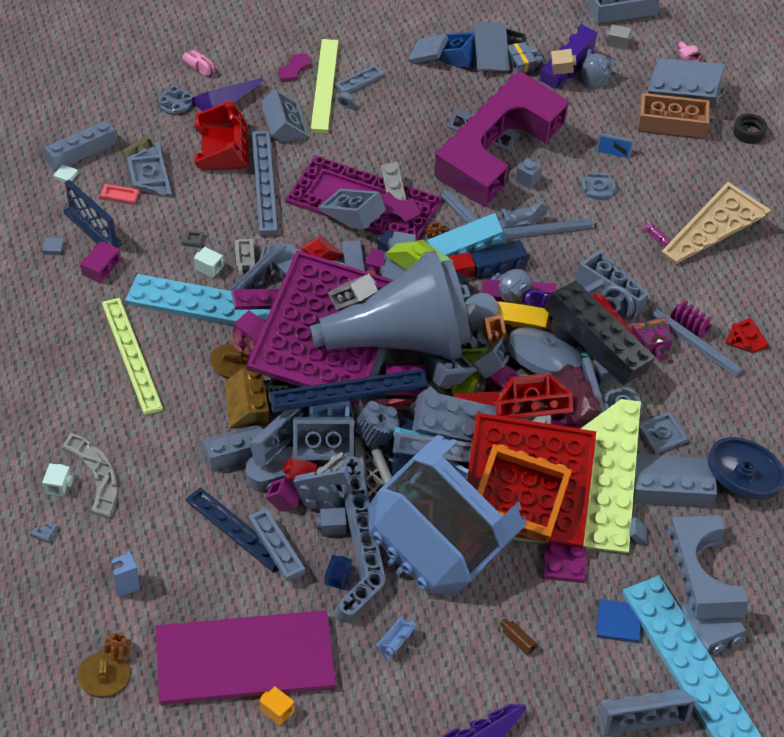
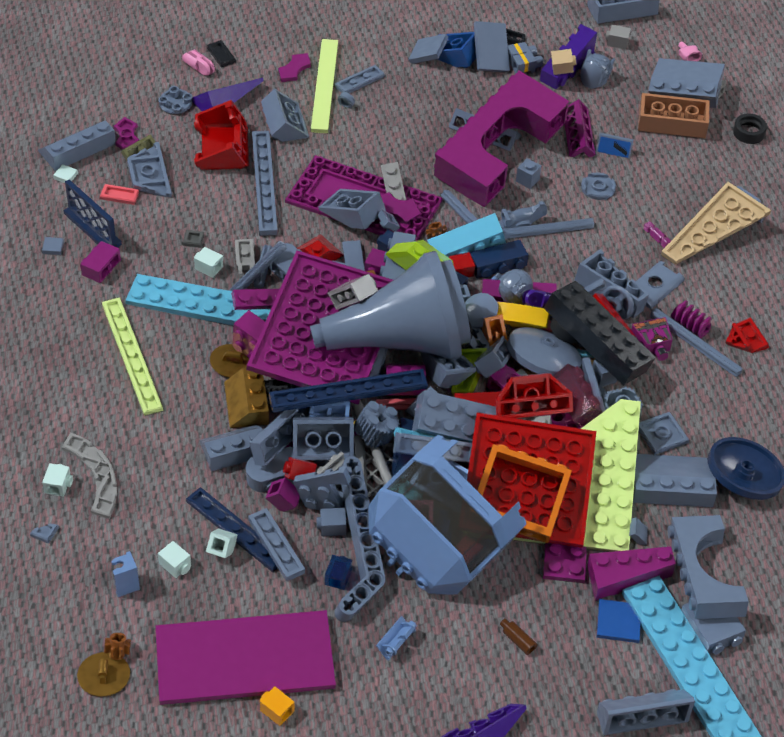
(126, 130): none -> magenta tile
(174, 559): none -> light aqua brick
(221, 53): none -> black tile
(221, 543): none -> light aqua brick
(388, 221): none -> sand blue plate
(583, 127): none -> magenta fence
(622, 569): none -> magenta wedge
(669, 282): none -> sand blue piece

